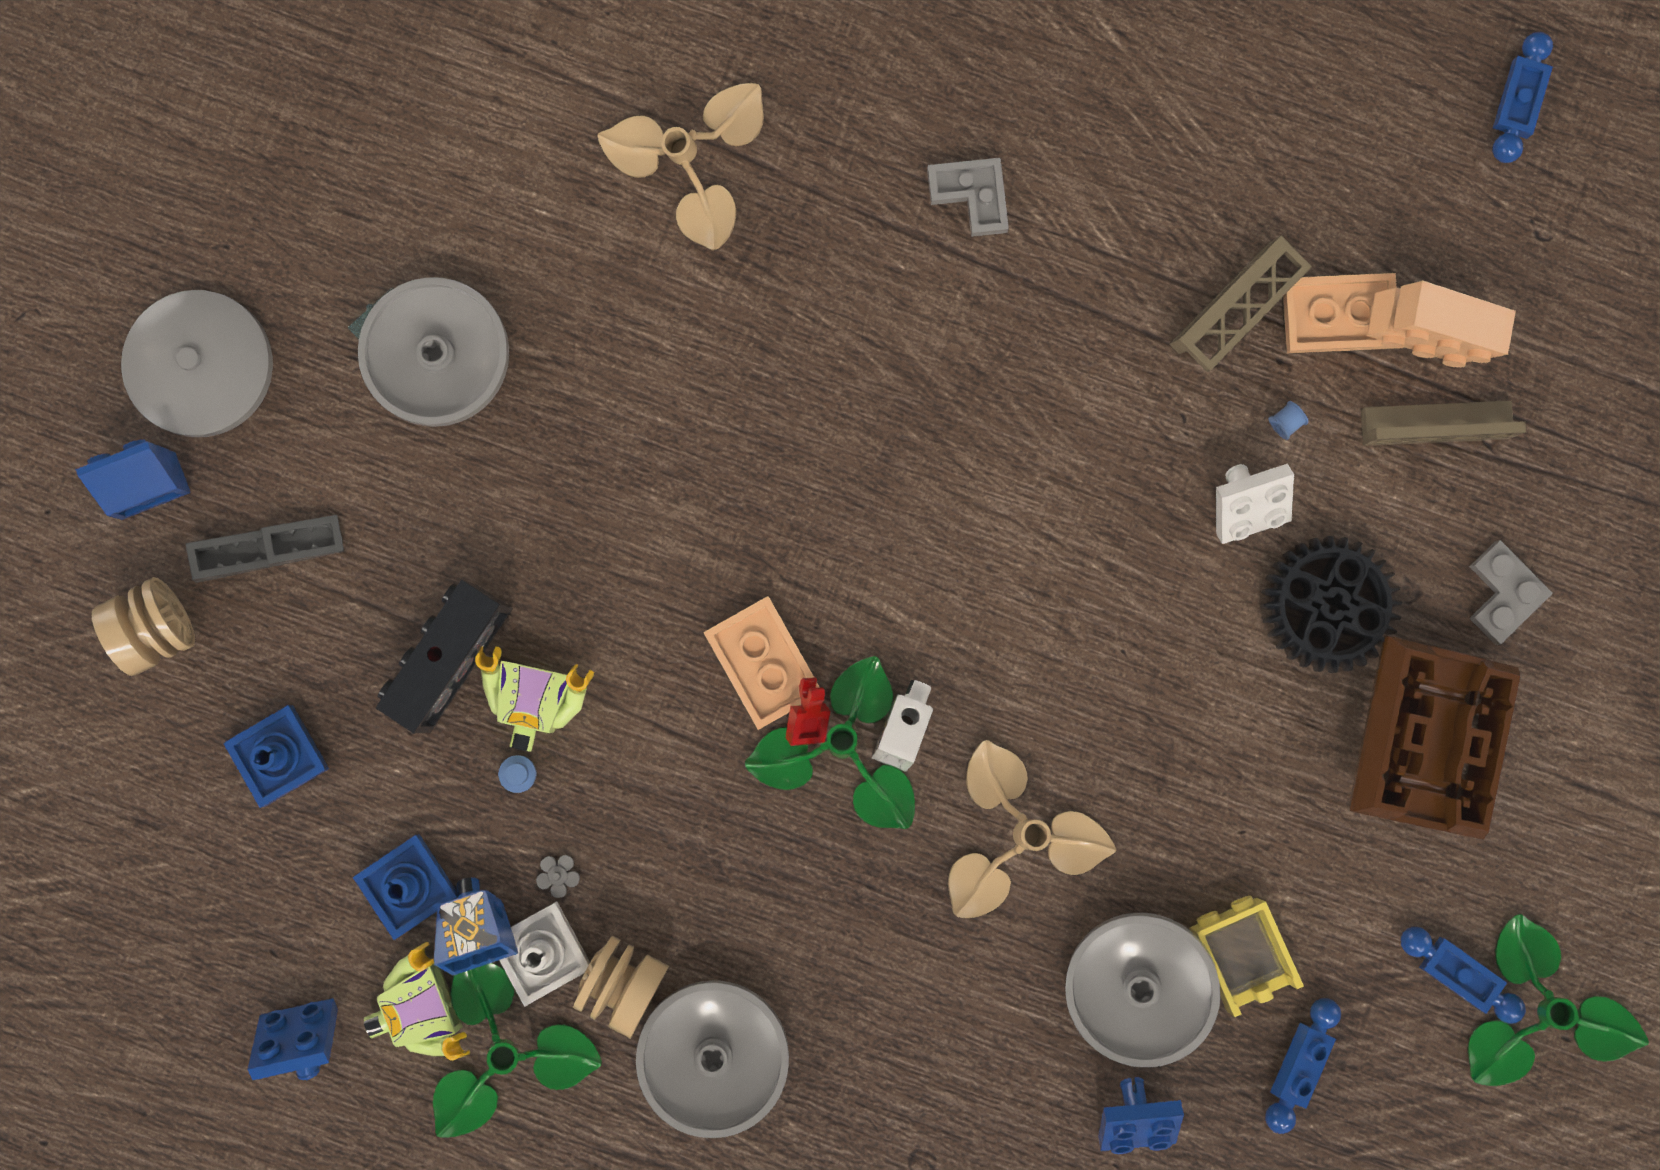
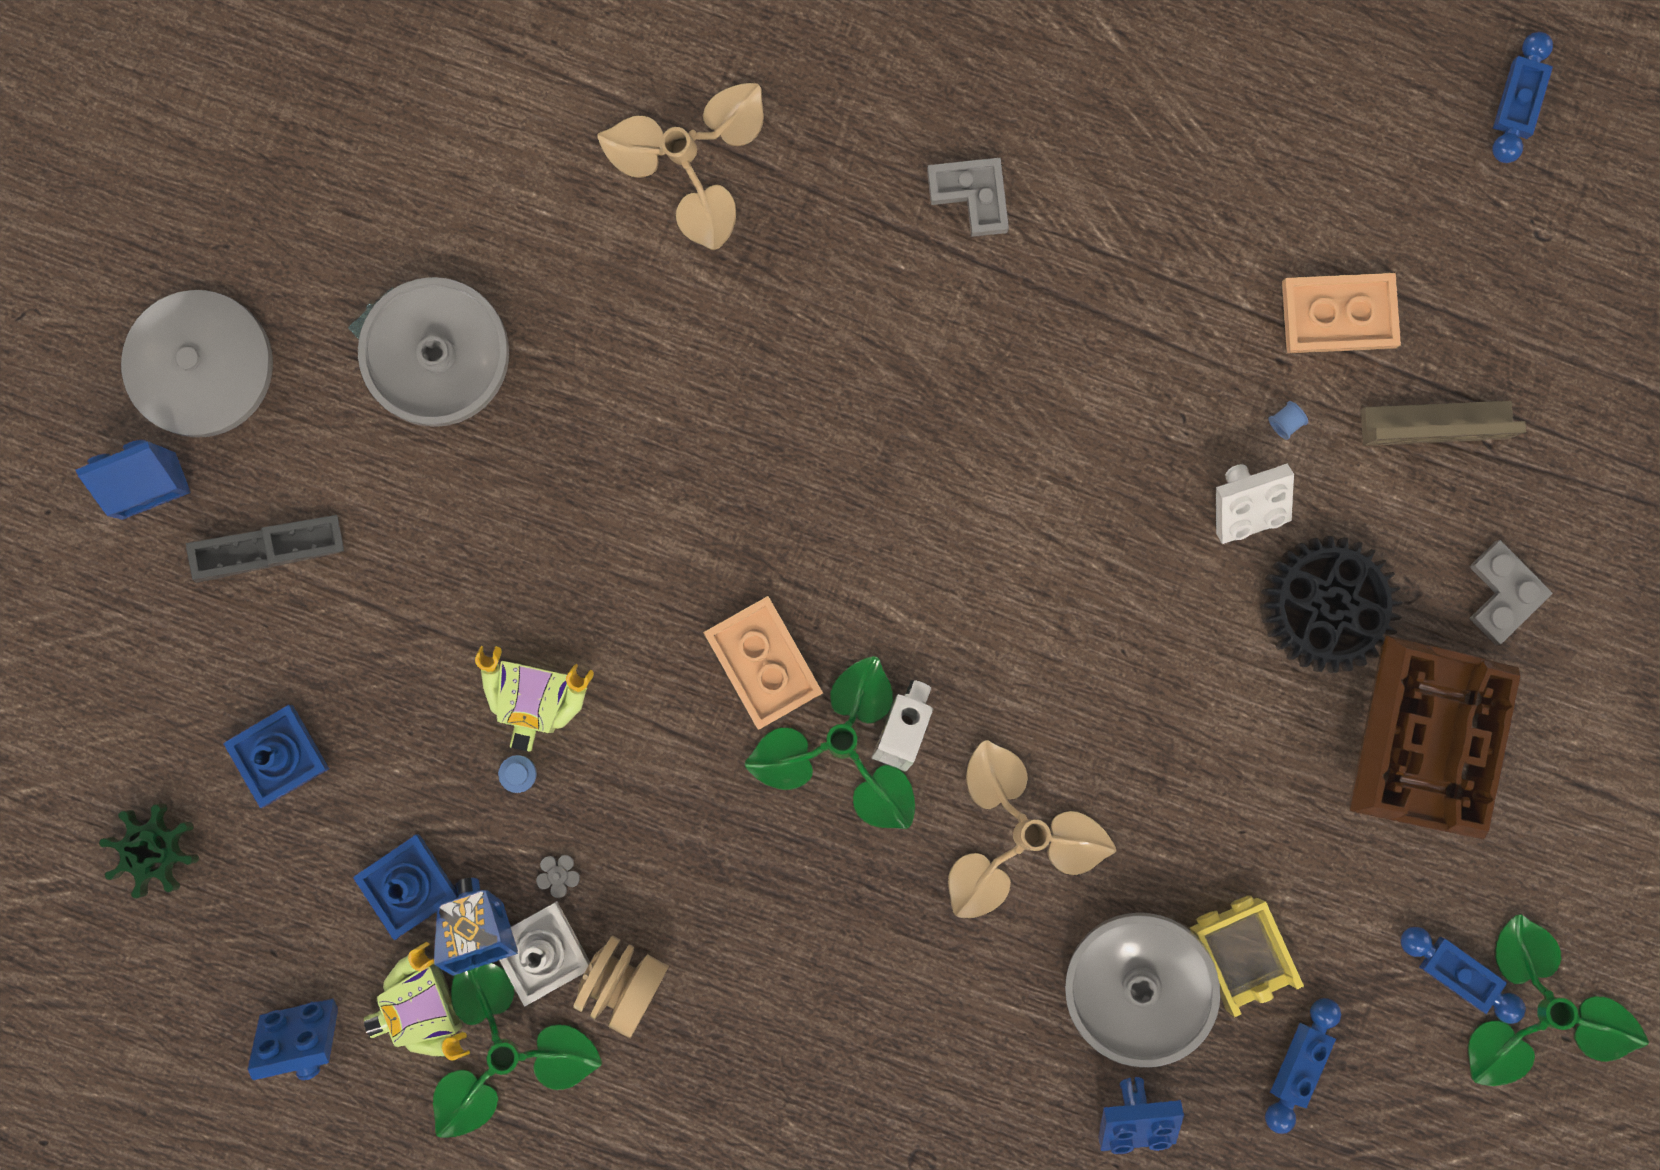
(139, 861): none -> dark green gear
(143, 626): tan wheel -> none
(443, 657): black brick -> none
(712, 1059): light grey dish -> none
(809, 720): red plate -> none
(1227, 298): dark tan fence -> none
(1441, 324): light nougat piece -> none

